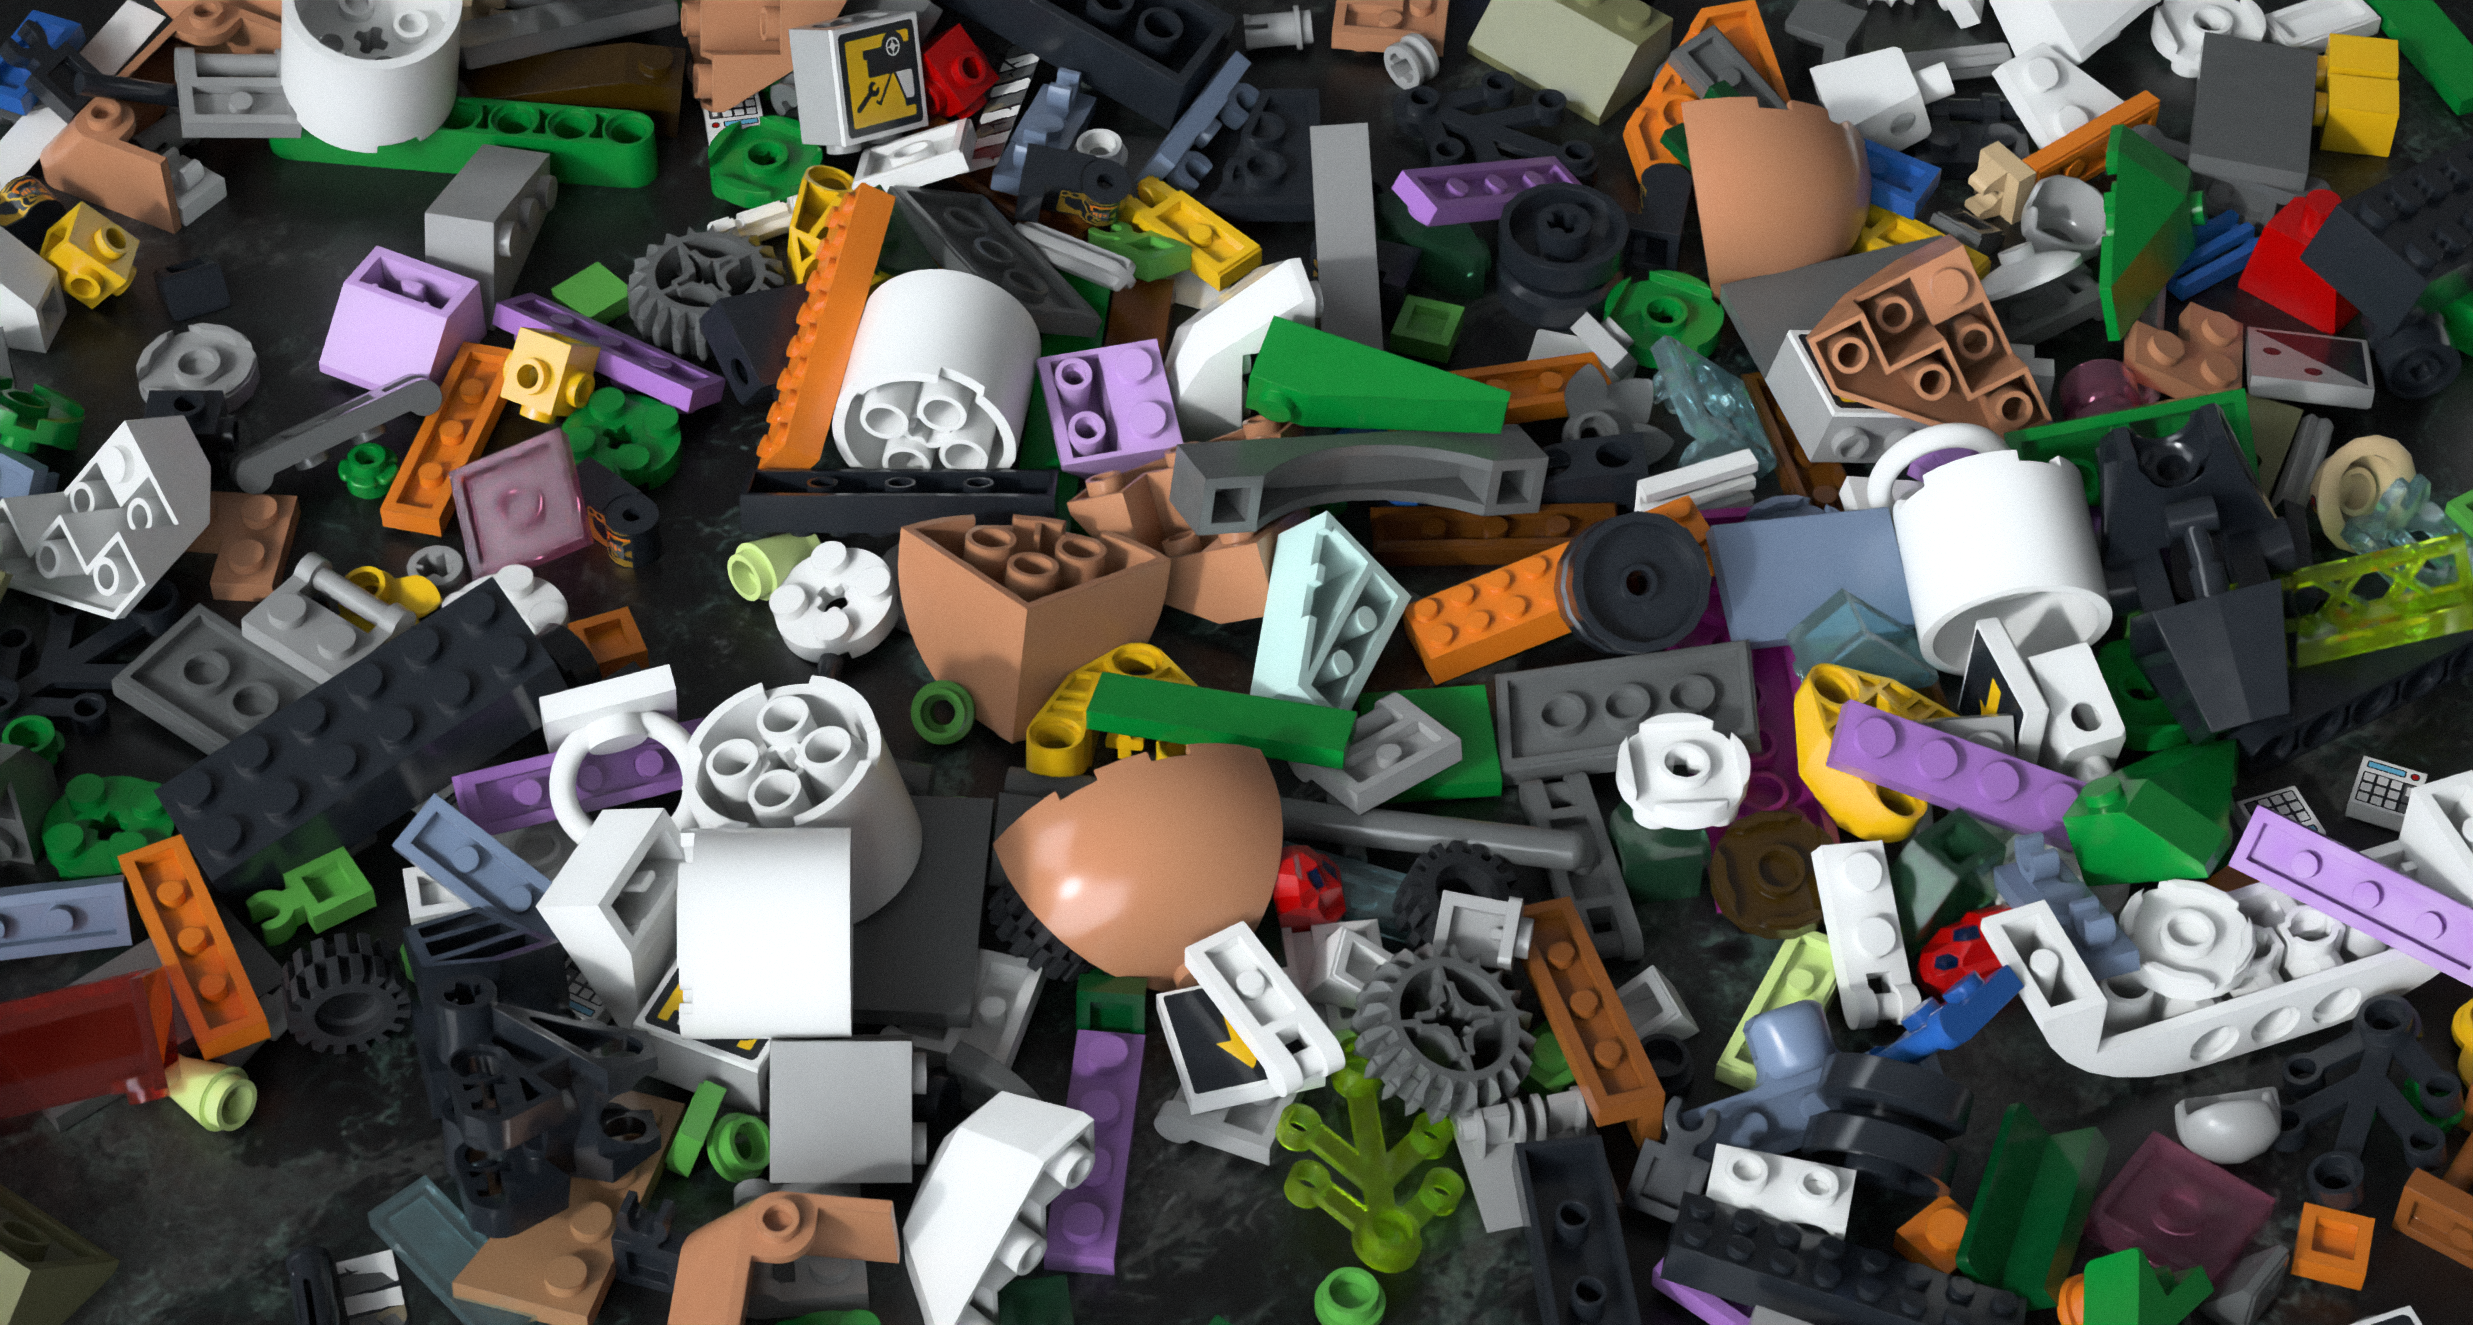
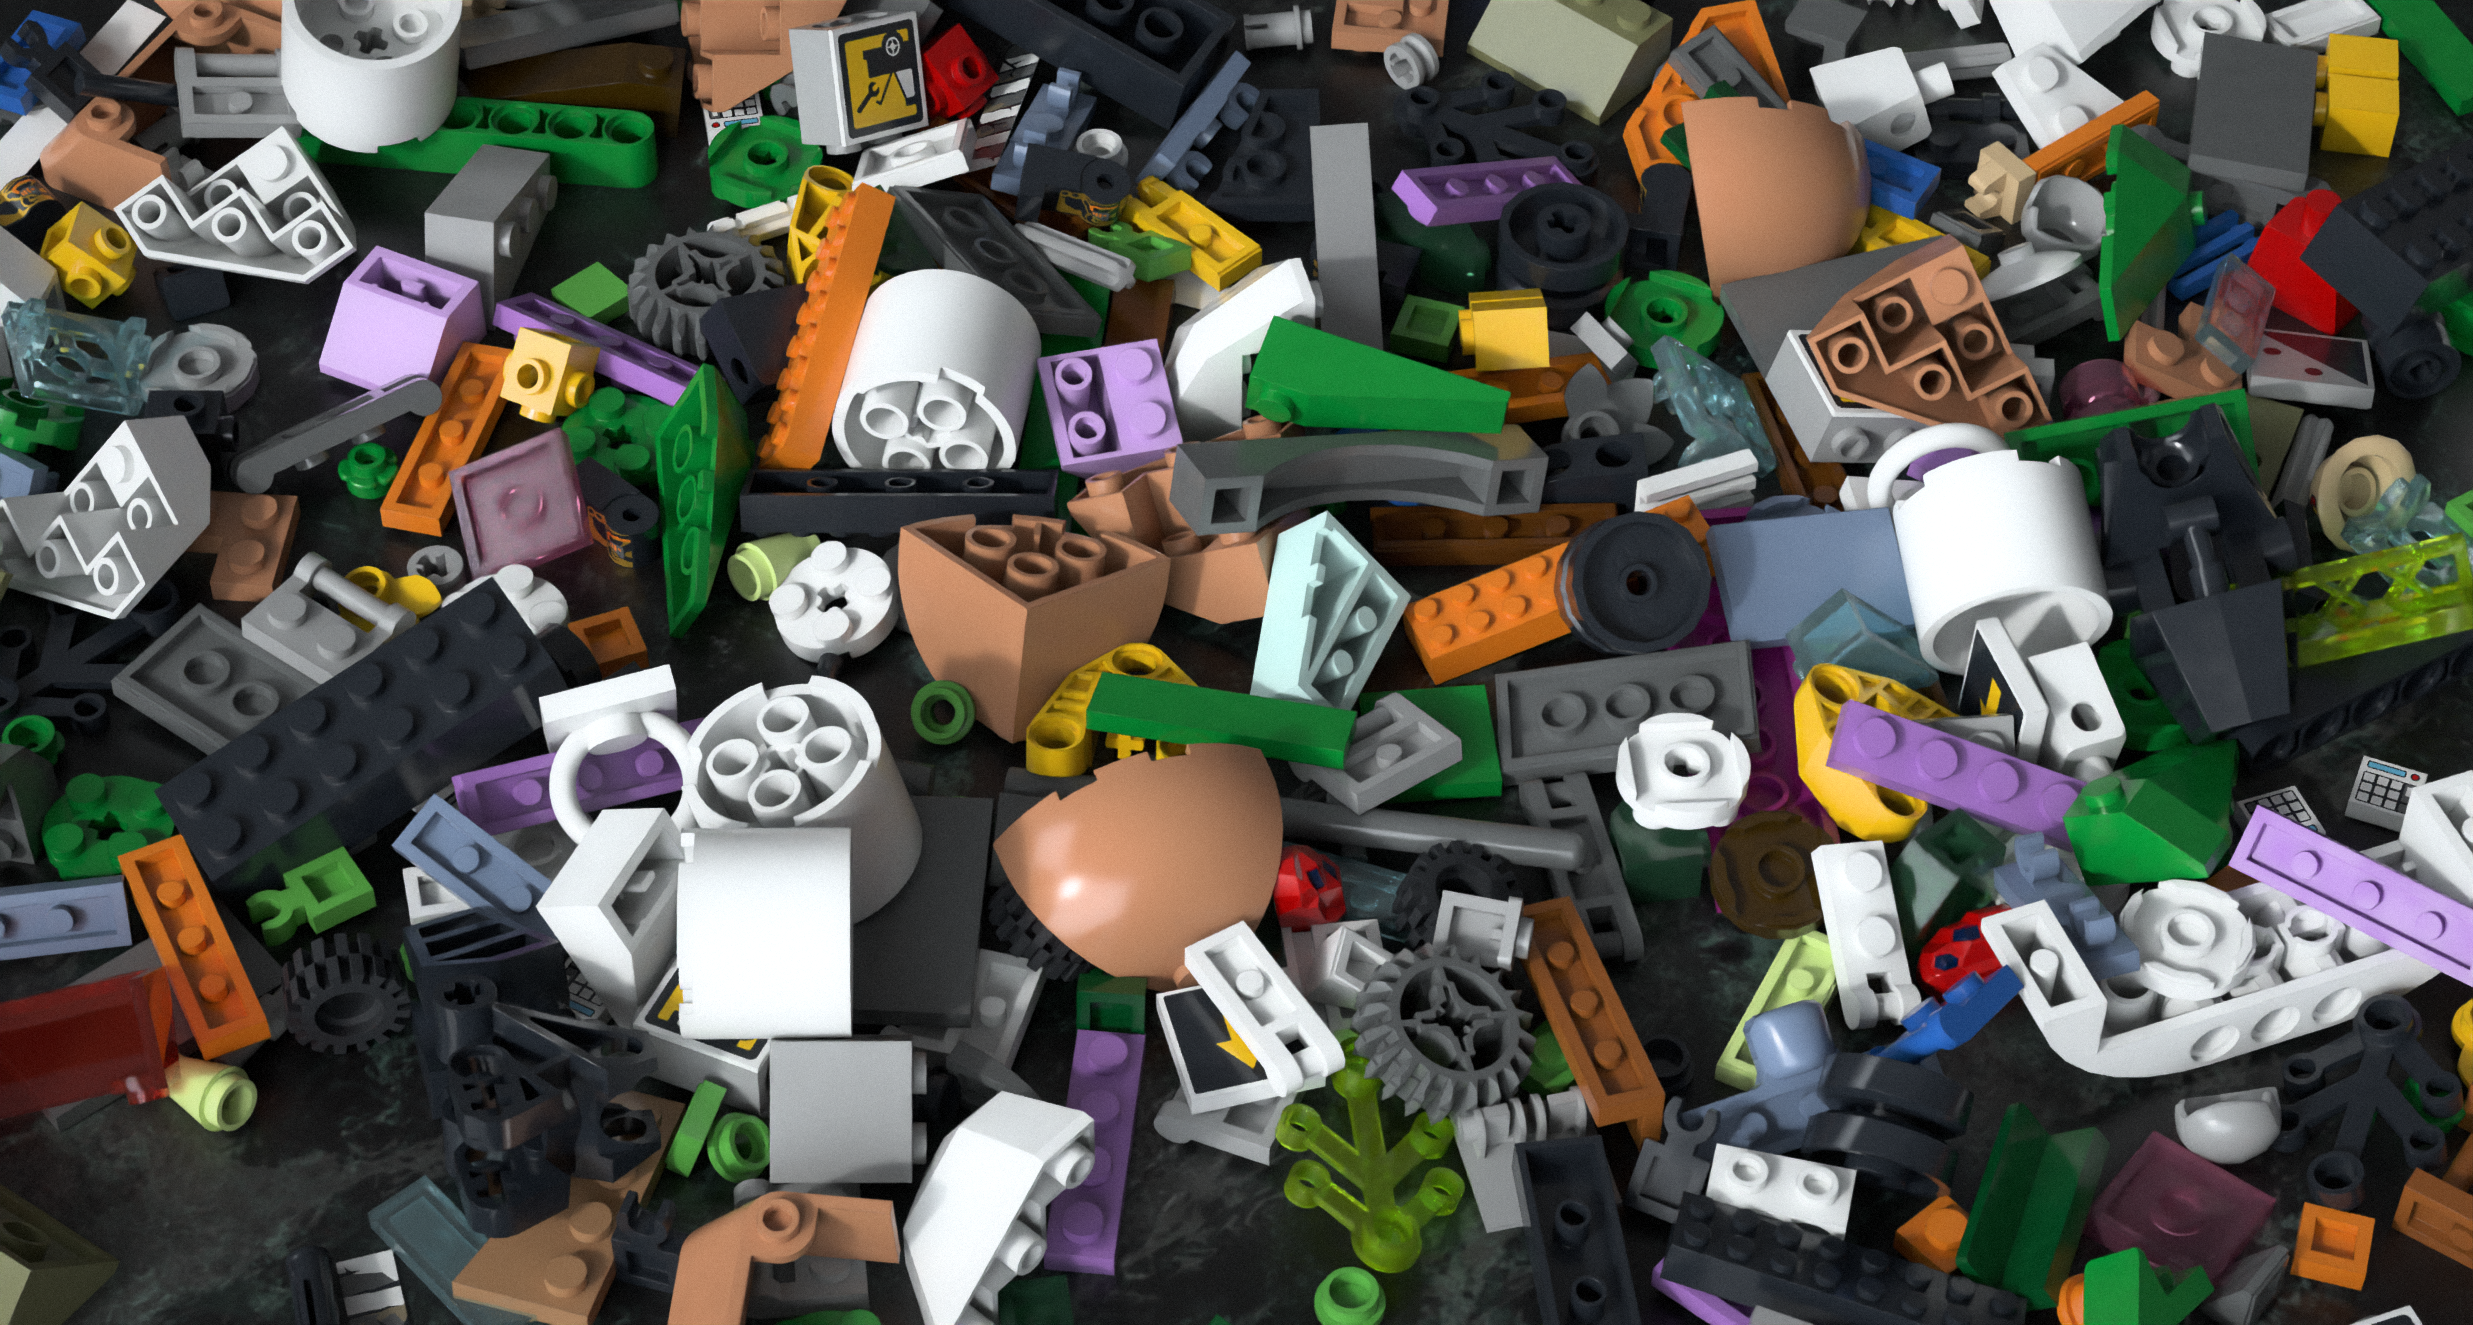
(47, 380): none -> clear light blue piece
(255, 216): none -> white brick
(700, 473): none -> green wedge
(1505, 330): none -> yellow piece
(1656, 1006): white slope -> none
(2235, 313): none -> clear light blue tile

